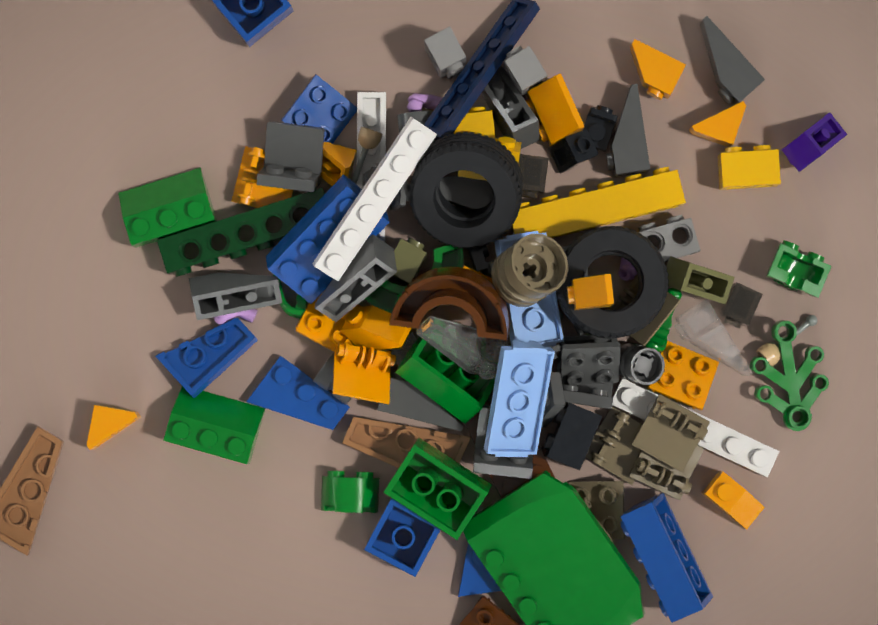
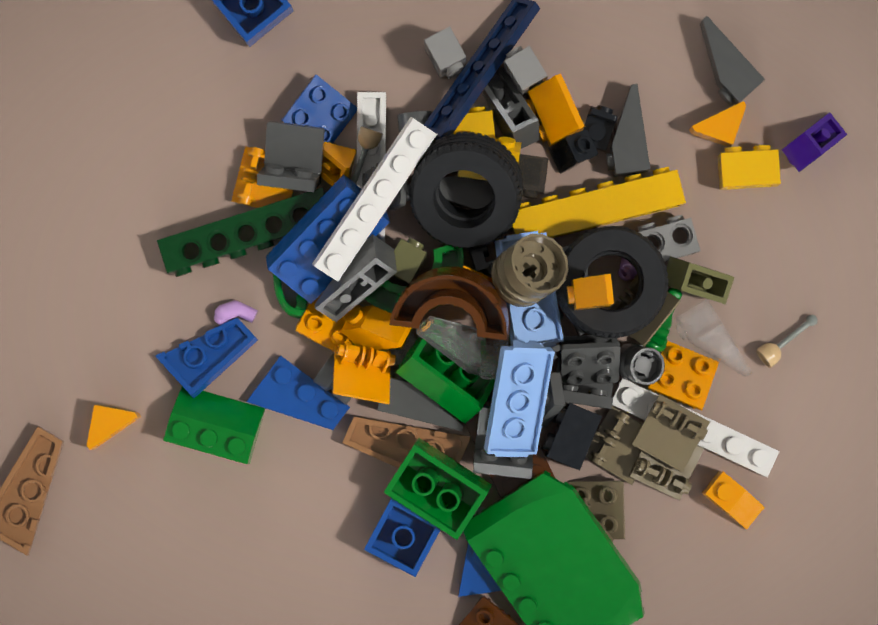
(166, 207): green slope -> none
(232, 293): dark grey slope -> none
(350, 493): green cylinder -> none
(420, 101): lavender arm -> none
(656, 70): light orange slope -> none
(666, 558): blue brick -> none
(740, 306): clear smoke brick -> none
(791, 380): green plant -> none
(798, 270): green cylinder -> none

